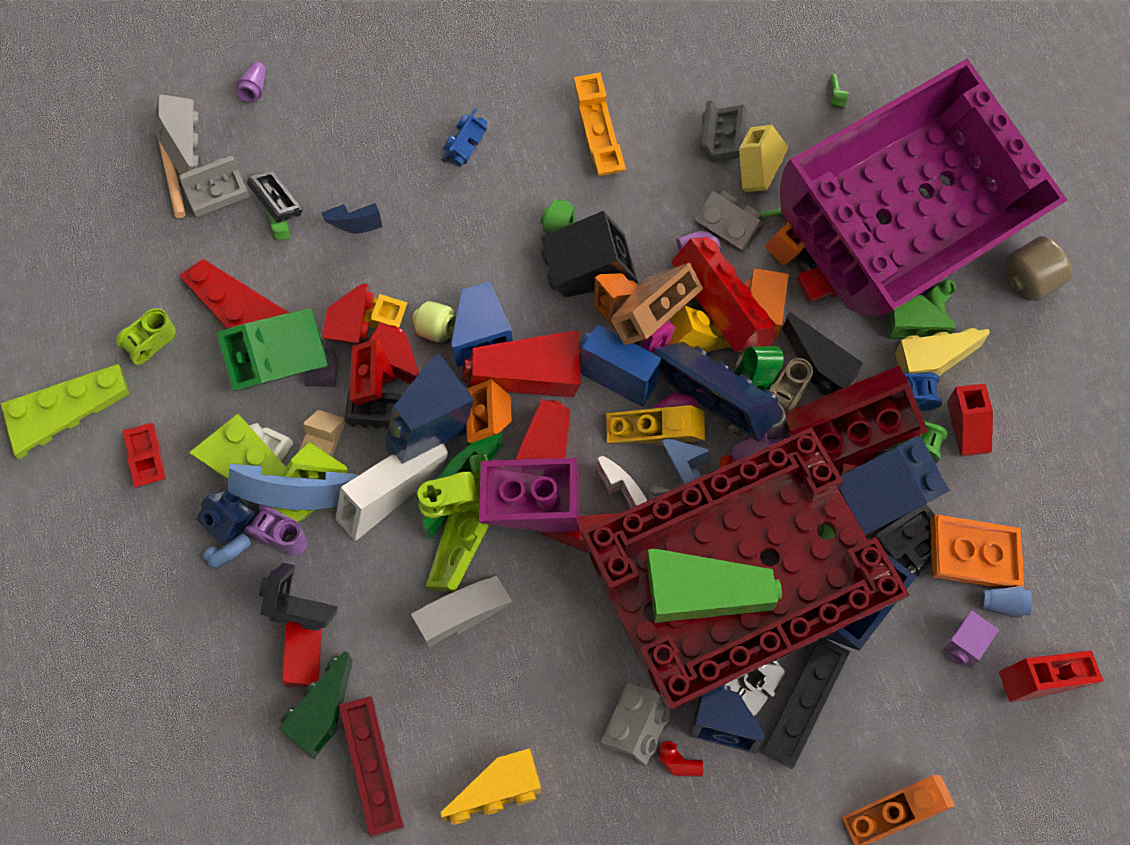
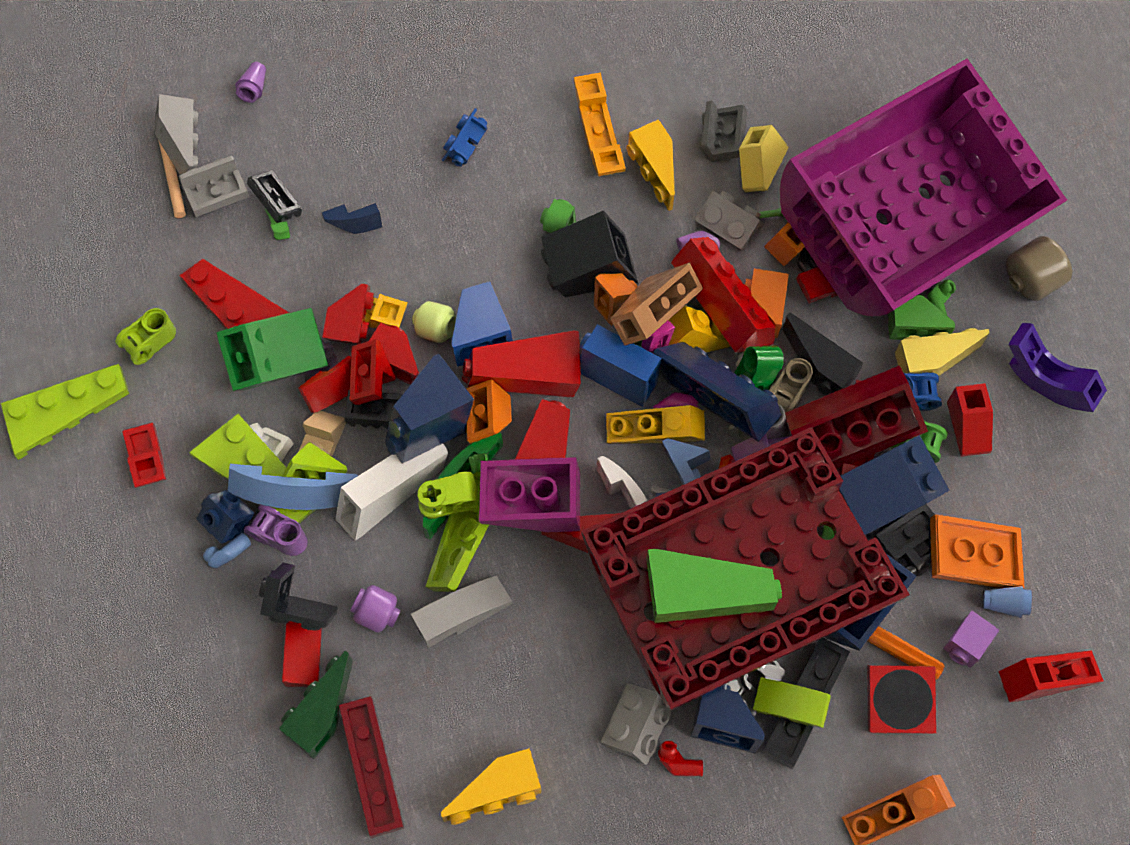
(327, 387): none -> red slope
(375, 608): none -> medium lavender head
(654, 154): none -> yellow slope
(792, 702): none -> lime slope
(838, 96): bright green hand -> none
(901, 699): none -> black tile
(903, 650): none -> orange axle
(1050, 377): none -> dark purple arch

